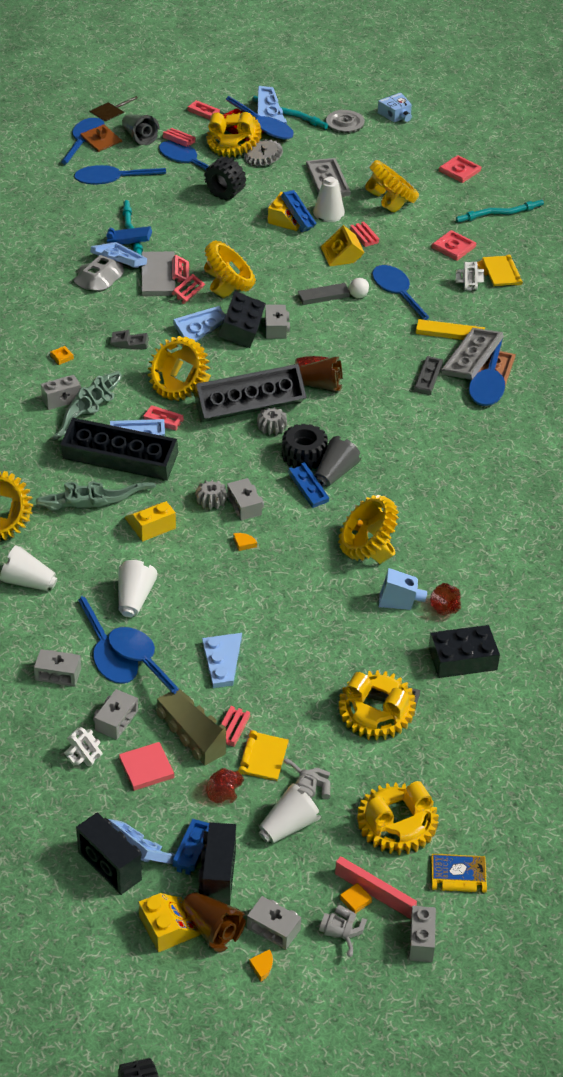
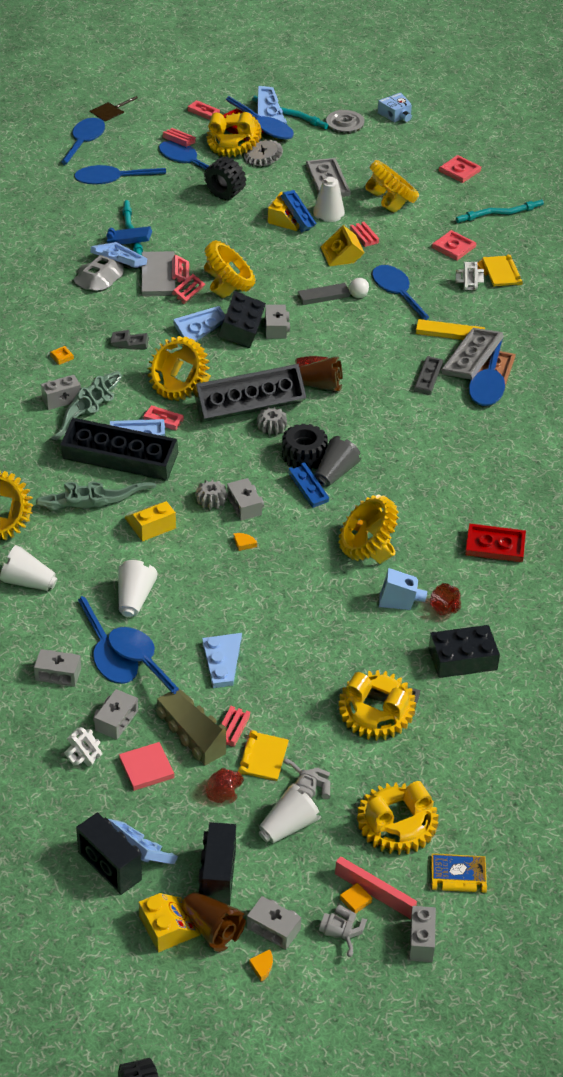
(101, 138): dark orange piece -> none
(141, 128): dark grey cone -> none
(190, 847): blue hinge -> none
(495, 542): none -> red plate

